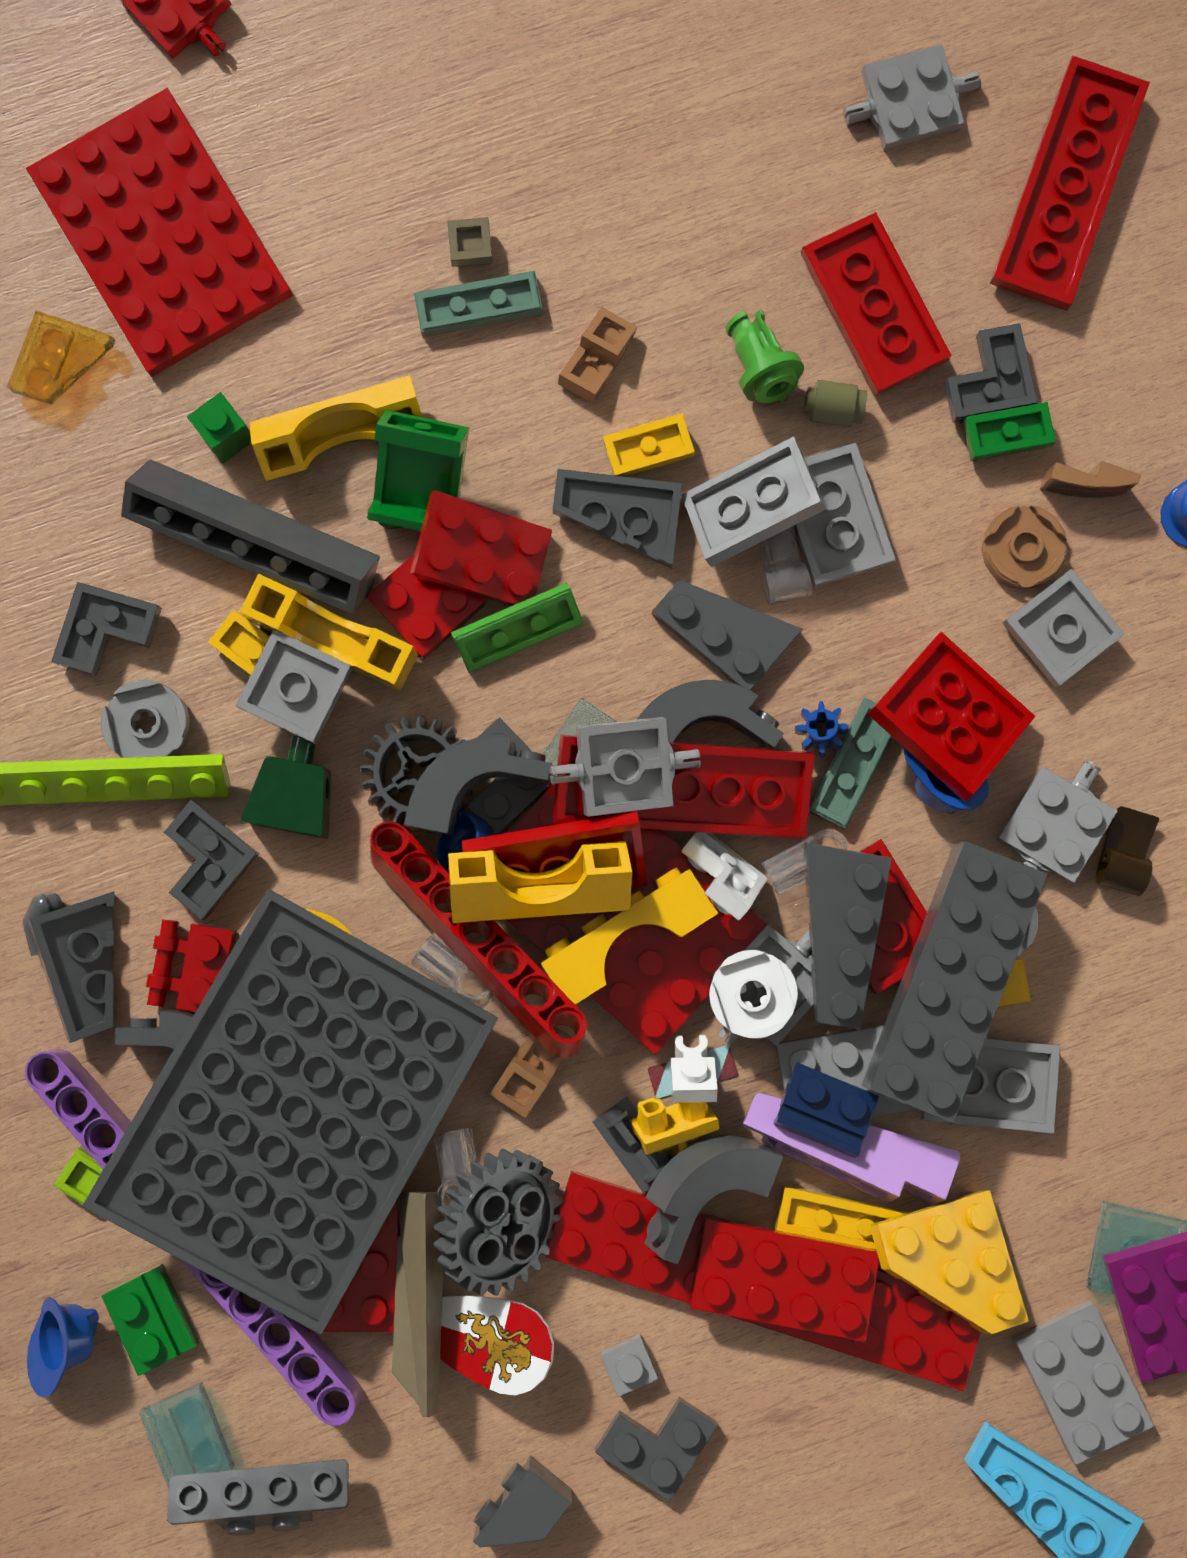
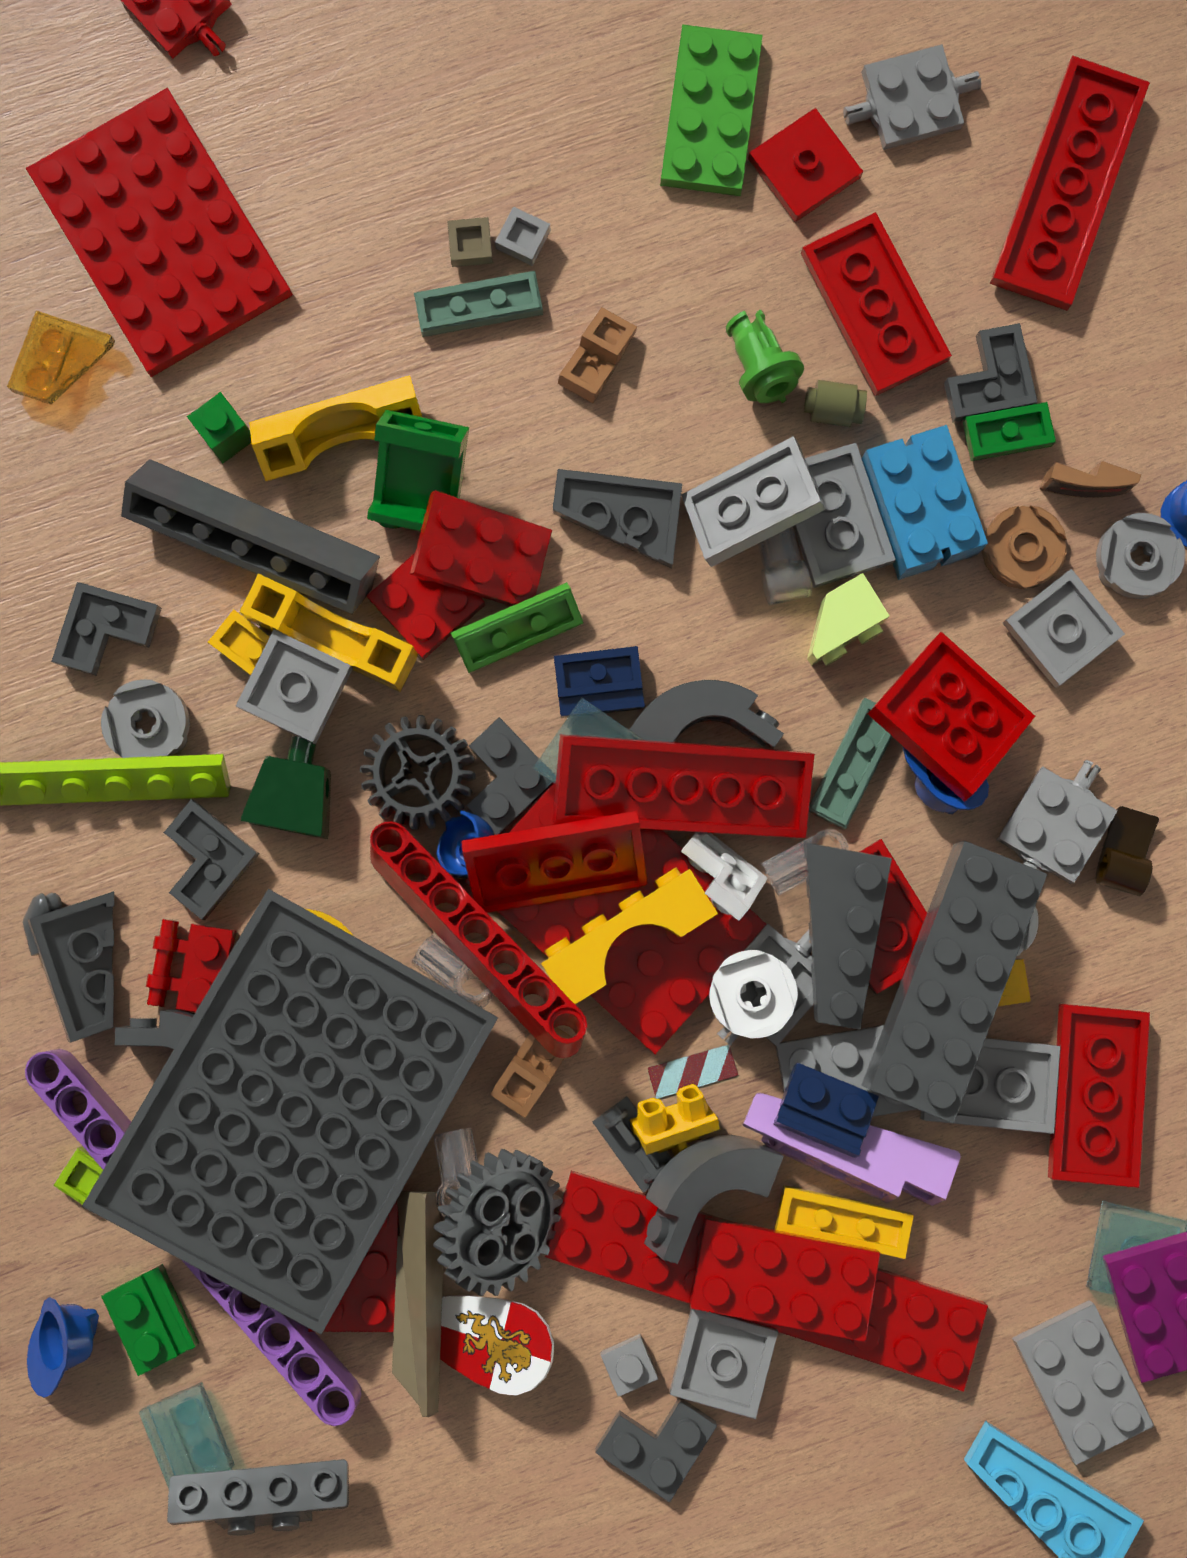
(456, 771): dark grey arch -> none
(522, 236): none -> light grey plate
(525, 1509): dark grey slope -> none
(589, 883): yellow arch -> none
(601, 677): none -> dark blue plate
(624, 766): light grey plate -> none
(648, 446): yellow plate -> none
(693, 1073): white plate -> none
(711, 110): none -> bright green plate
(723, 1362): none -> light grey plate
(725, 633): dark grey wing -> none
(805, 165): none -> red plate
(831, 723): blue gear -> none
(845, 616): none -> yellowish green slope
(924, 502): none -> dark azure piece
(955, 1260): yellow plate -> none
(1099, 1095): none -> red plate
(1159, 542): none -> light grey plate

